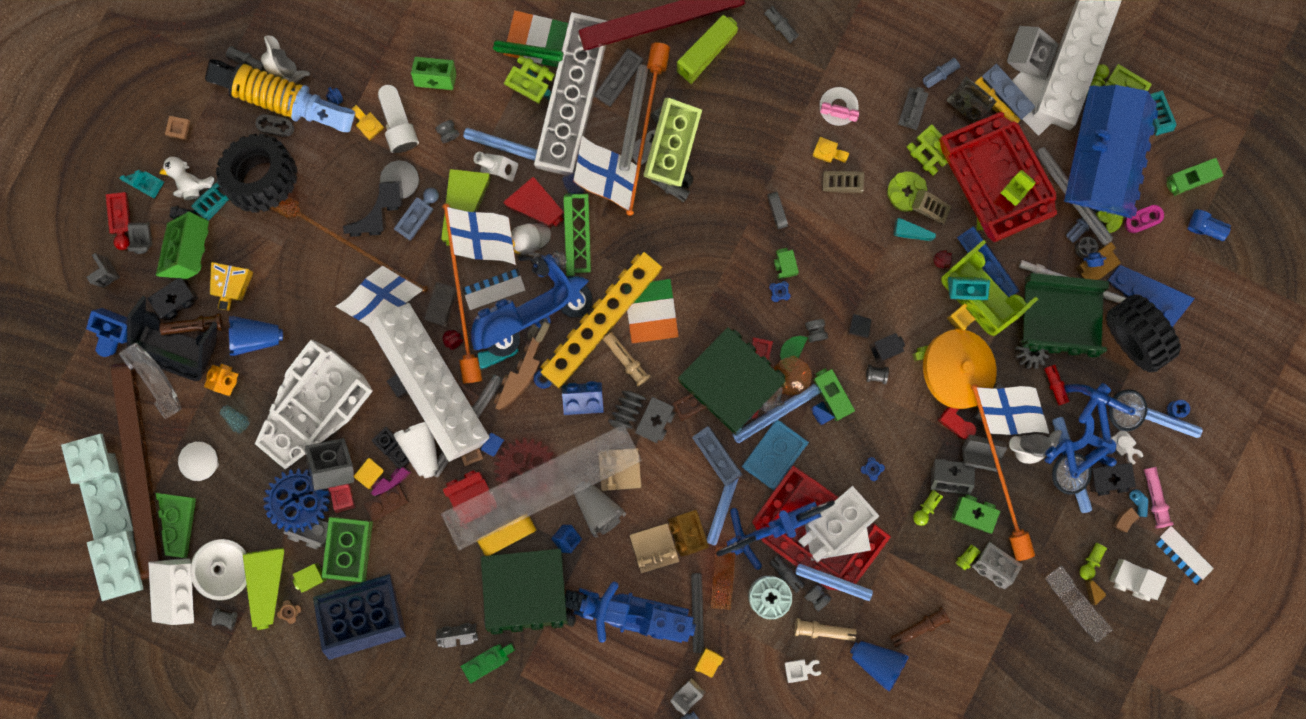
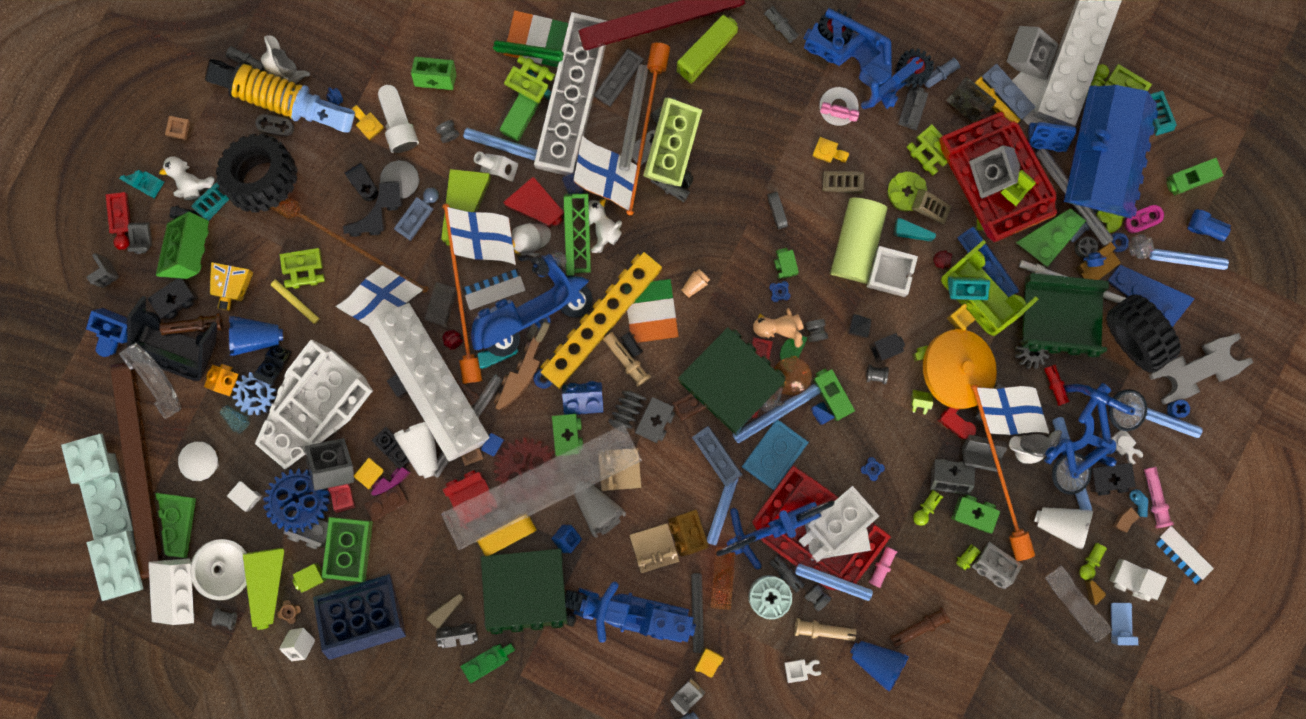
(244, 496): none -> white panel
(249, 400): none -> light blue gear
(273, 364): none -> black slope
(294, 301): none -> light yellow bar
(297, 644): none -> white panel
(302, 261): none -> lime plate
(361, 180): none -> black piece
(440, 616): none -> dark tan slope
(519, 117): none -> bright green brick
(560, 425): none -> bright green brick
(606, 229): none -> white animal
(631, 344): none -> black pin
(695, 283): none -> light nougat cone
(786, 326): none -> light nougat animal
(858, 239): none -> yellowish green brick
(873, 54): none -> blue piece
(883, 567): none -> bright pink pin
(890, 271): none -> white piece
(921, 399): none -> lime tile
(995, 170): none -> light grey slope
(1050, 136): none -> blue bracket
(1052, 237): none -> bright green wing
(1066, 524): none -> white cone
(1122, 624): none -> light blue bracket
(1124, 242): none -> blue plate
(1141, 246): none -> clear gear
(1189, 259): none -> light blue axle
(1215, 361): none -> light grey piece

